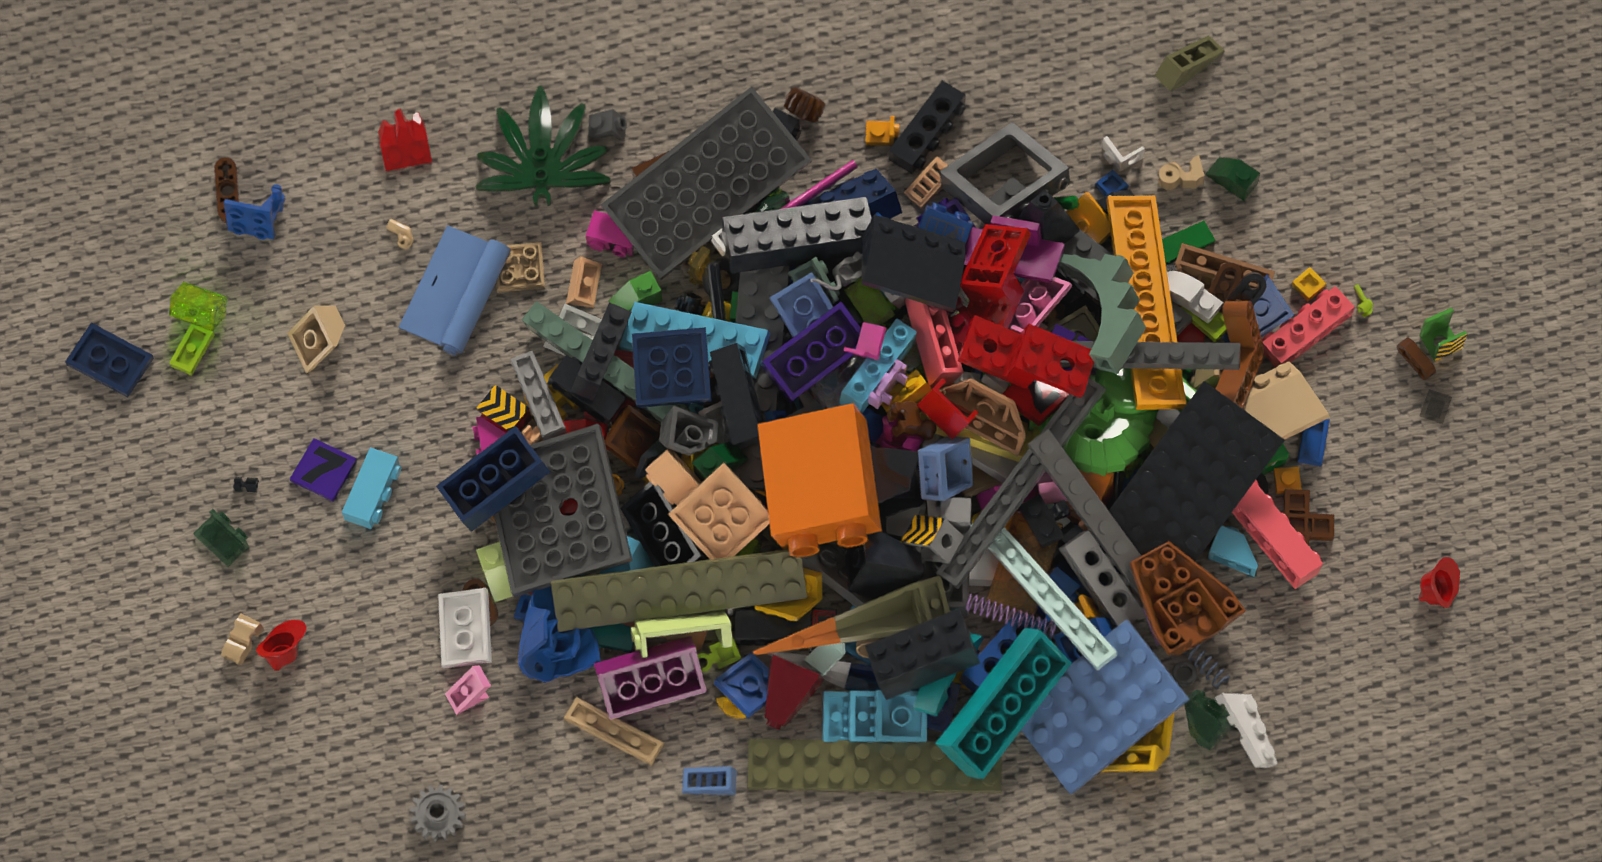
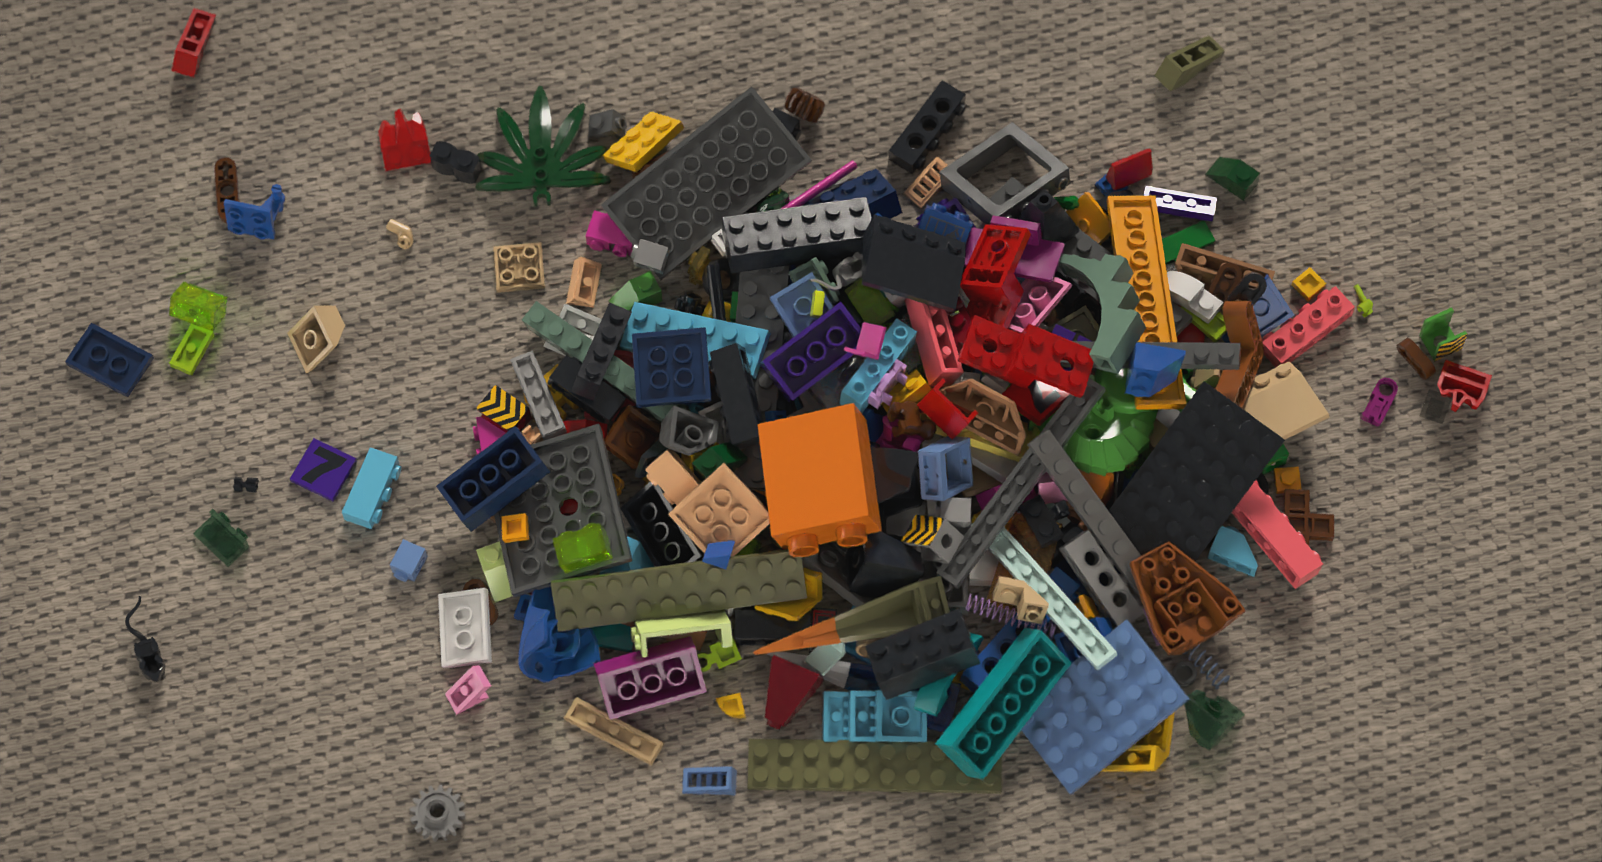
(146, 651): none -> black animal
(193, 43): none -> red slope
(240, 641): tan leg -> none
(282, 643): red piece -> none
(408, 561): none -> medium blue brick
(450, 161): none -> black brick
(454, 289): medium blue door -> none
(515, 528): none -> light orange plate
(582, 547): none -> clear neon green brick
(643, 141): none -> yellow plate
(650, 256): none -> light grey brick
(719, 553): none -> blue slope
(745, 684): blue plate -> none
(817, 304): none -> neon yellow tile
(881, 132): light orange bracket -> none
(1029, 603): none -> tan slope
(1113, 156): white bracket -> none
(1130, 169): none -> red slope
(1152, 369): none -> blue slope
(1173, 175): tan leg -> none
(1183, 203): none -> plate
(1246, 719): white wing -> none
(1313, 444): blue tile -> none
(1379, 403): none -> magenta piece
(1441, 583): red piece -> none
(1463, 385): none -> red plate

